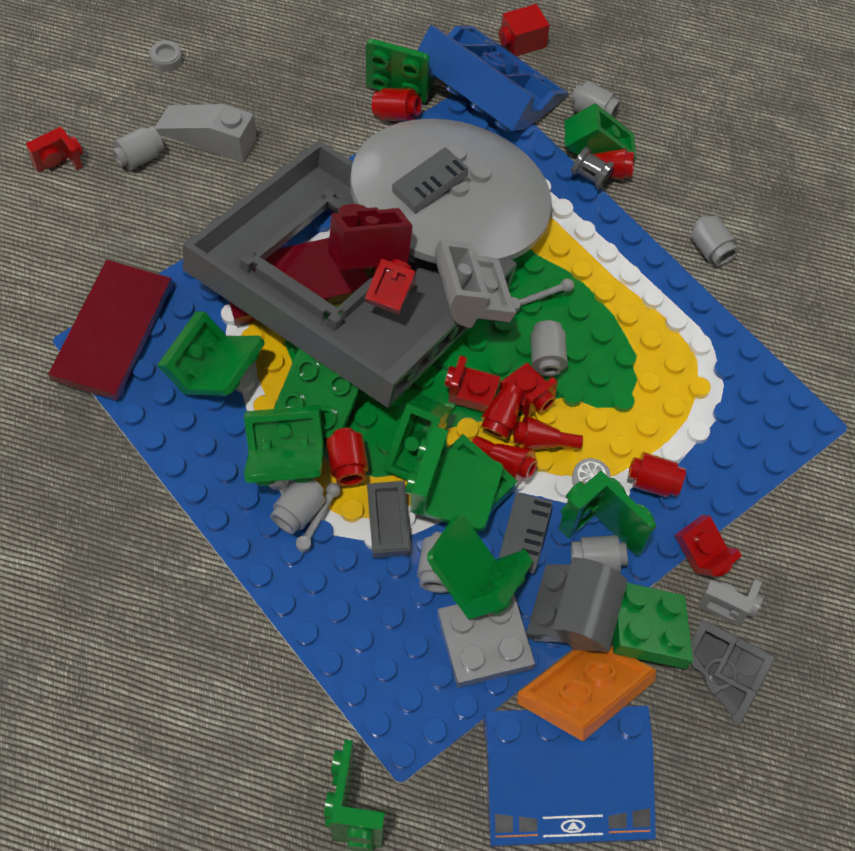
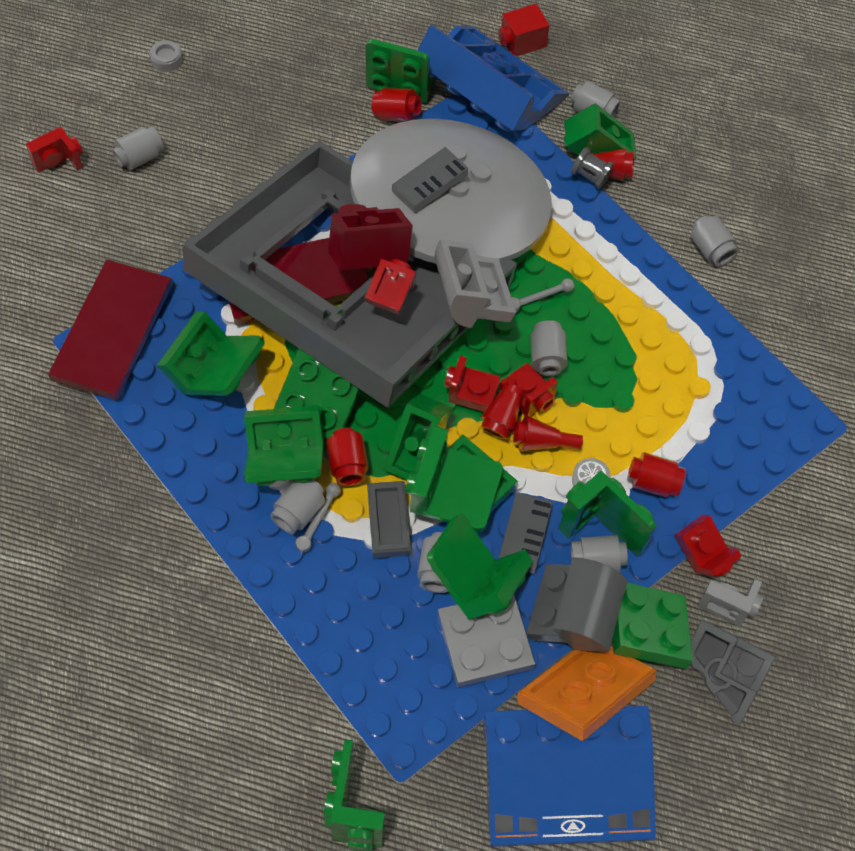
(210, 128): light grey slope -> none
(515, 460): red cone -> none

